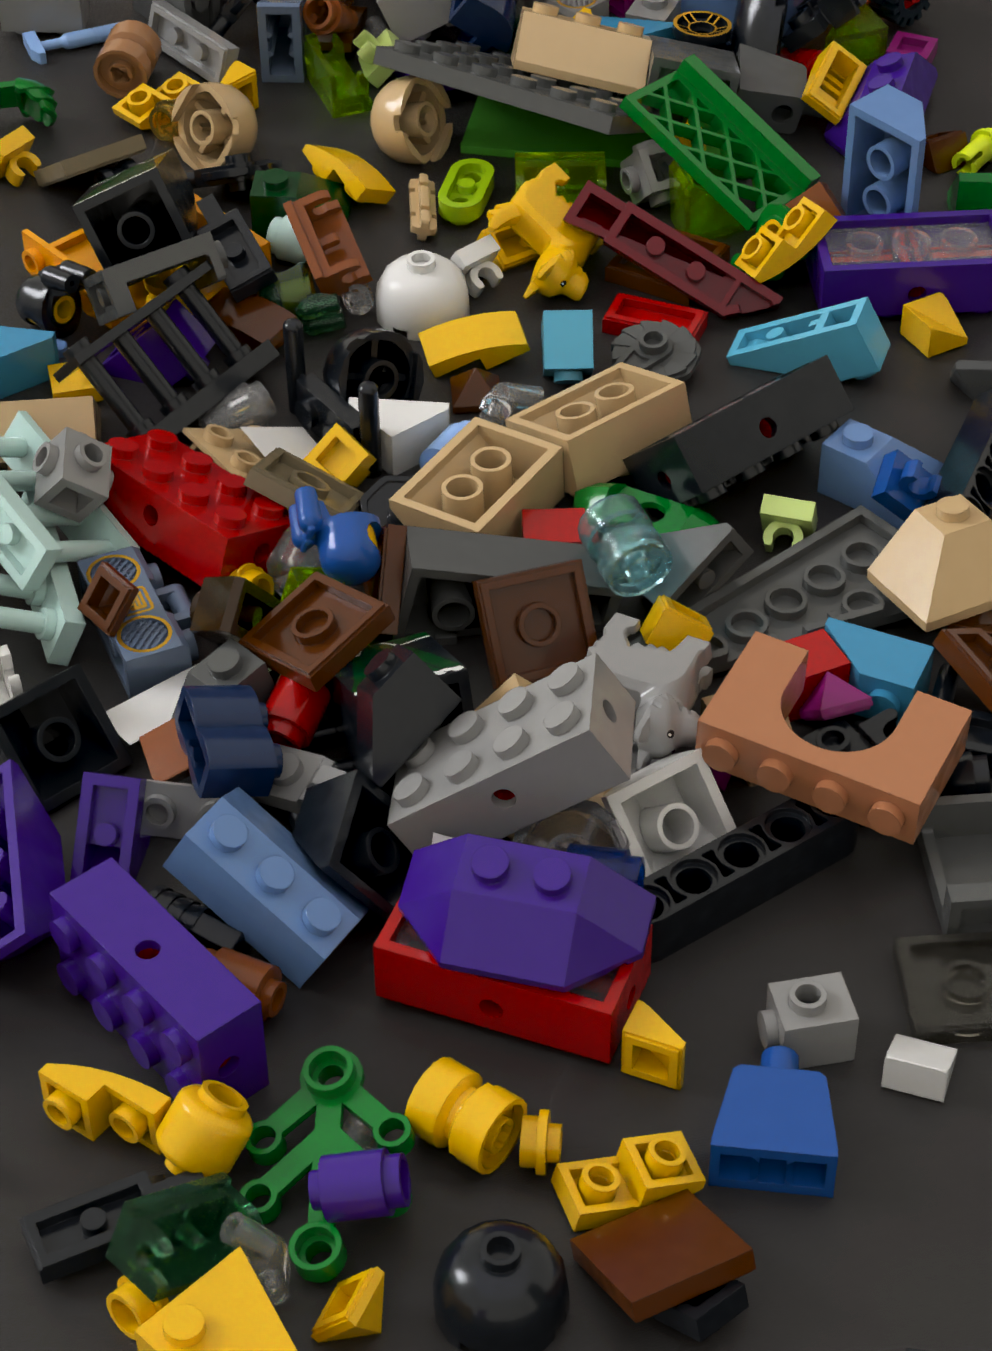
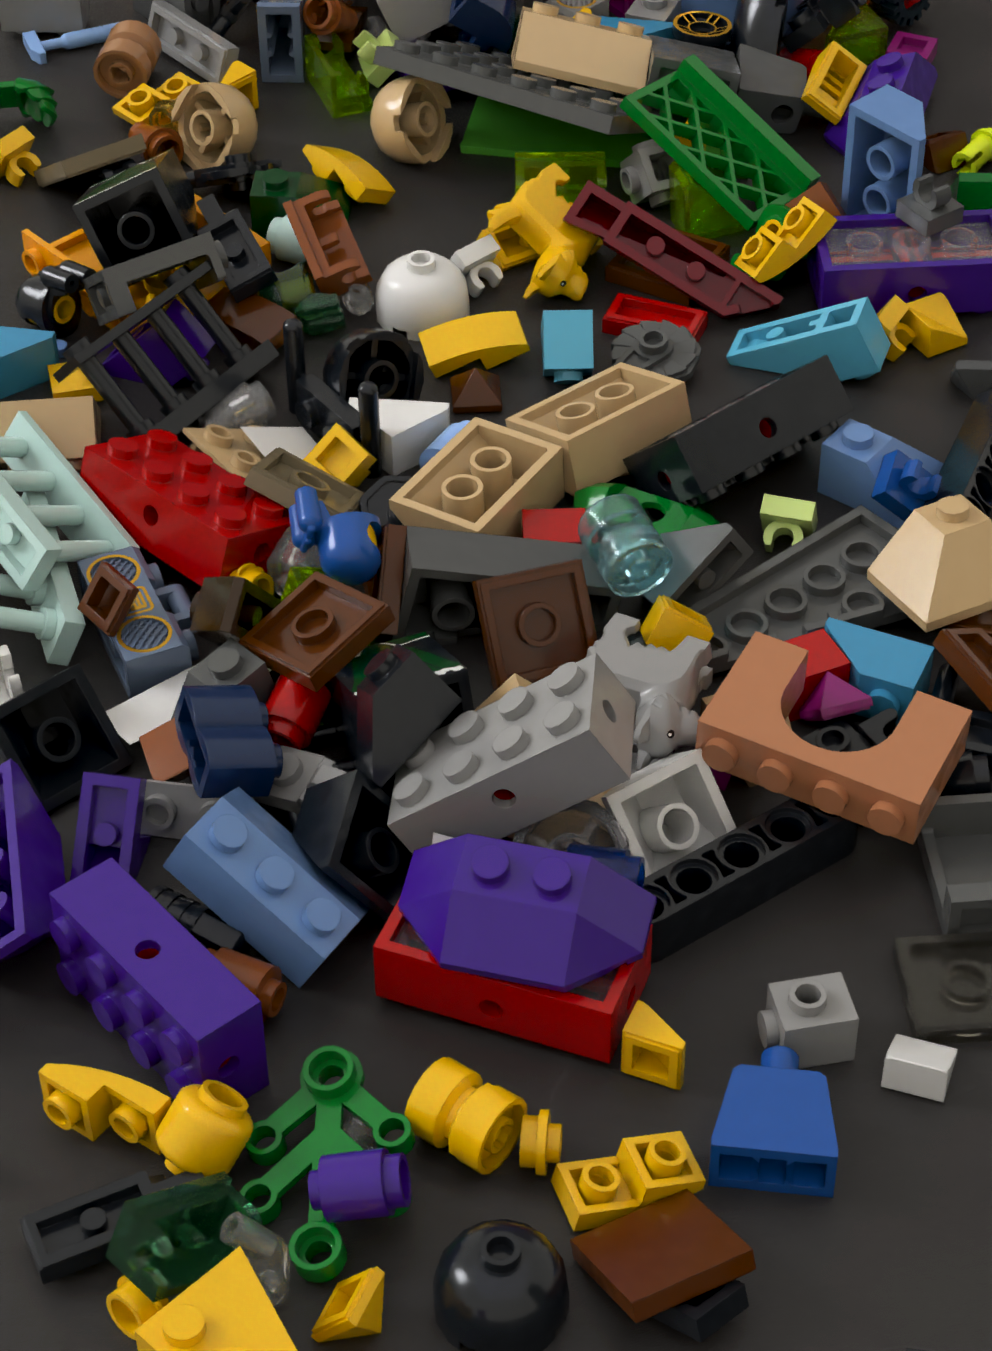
(72, 474): light grey brick -> none
(157, 139): none -> dark orange cone
(422, 207): tan axle -> none
(466, 191): lime plate -> none
(506, 397): clear arm -> none
(898, 333): none -> yellow tile
(929, 207): none -> dark grey tile

